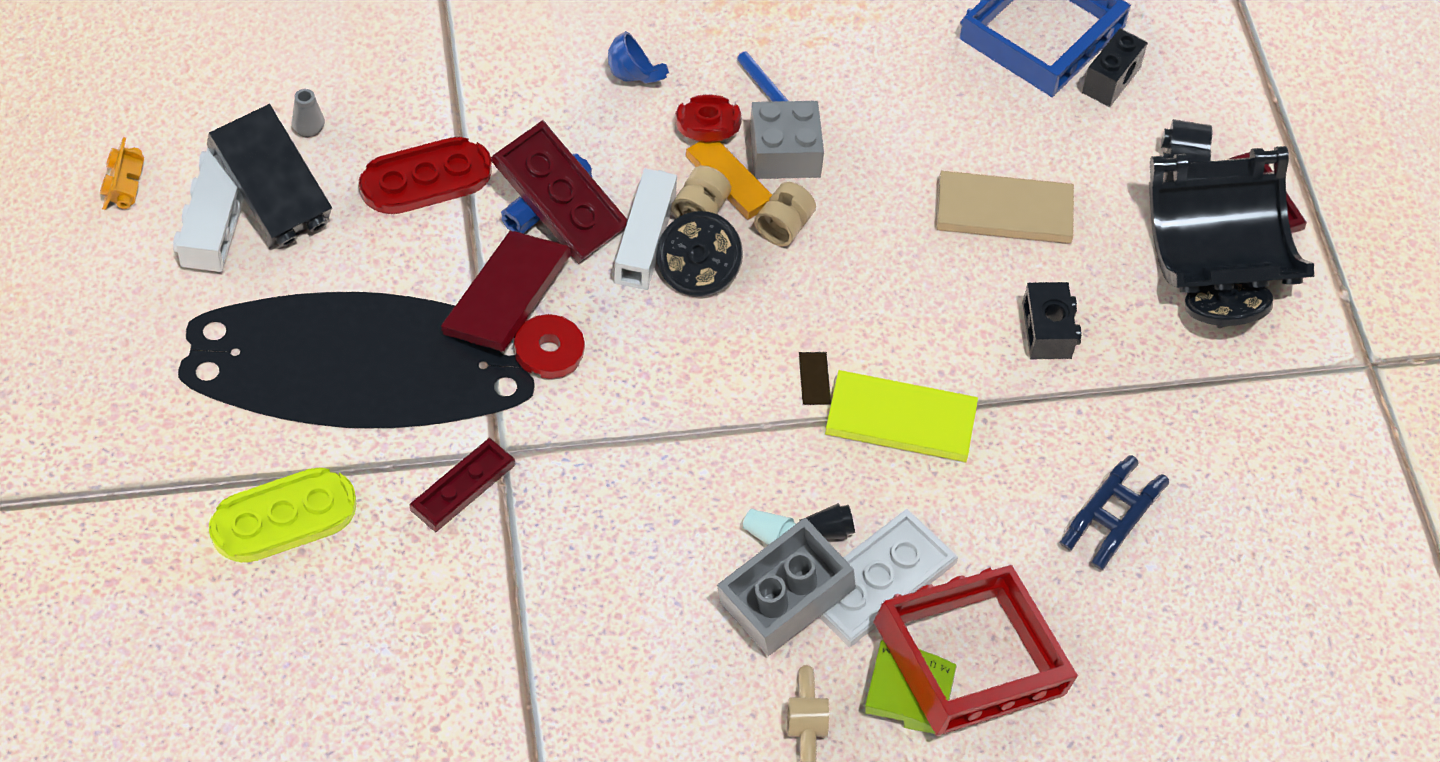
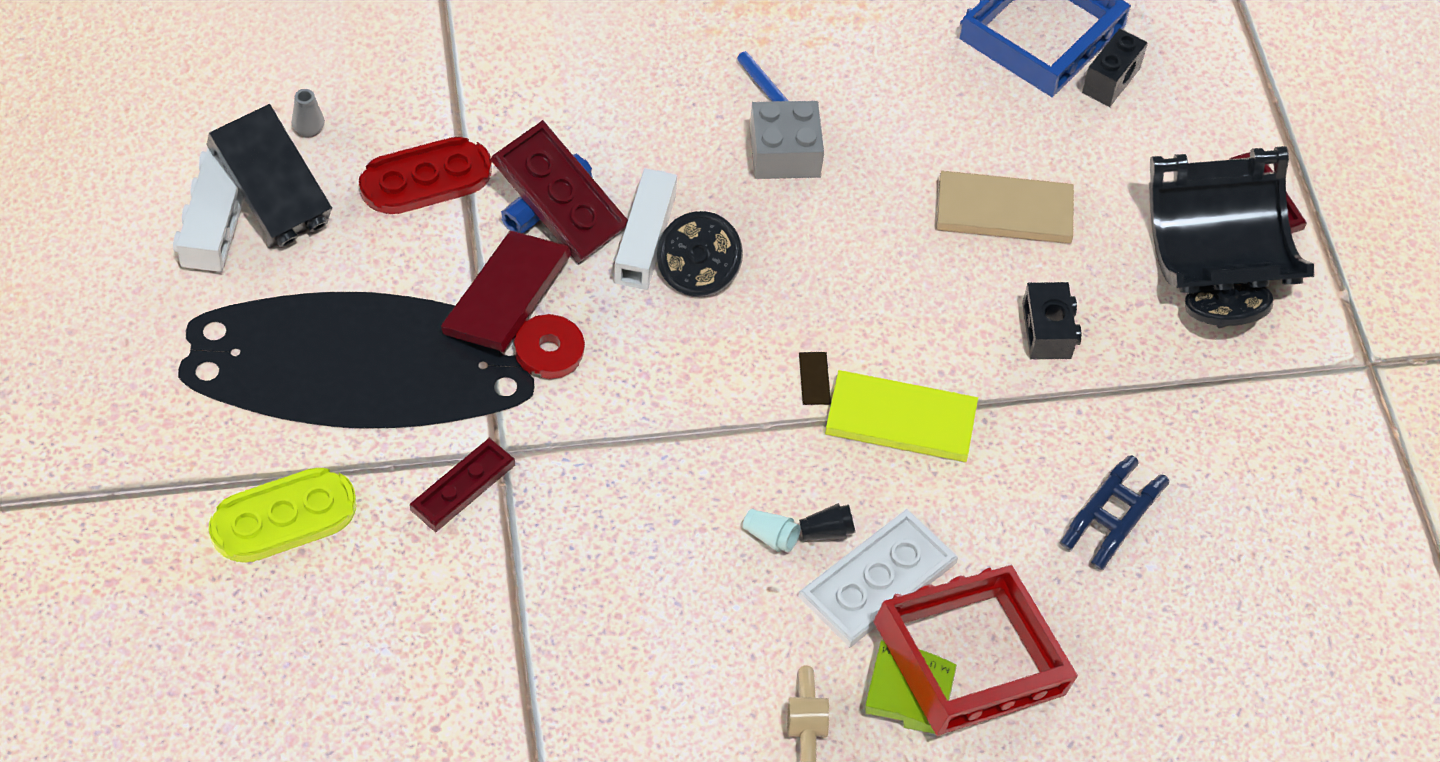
(123, 164): light orange hinge -> none
(631, 63): blue piece -> none
(693, 121): red tile -> none
(703, 191): tan wheel -> none
(746, 191): light orange tile -> none
(785, 214): tan wheel -> none
(786, 586): light grey brick -> none
(1188, 139): black brick -> none

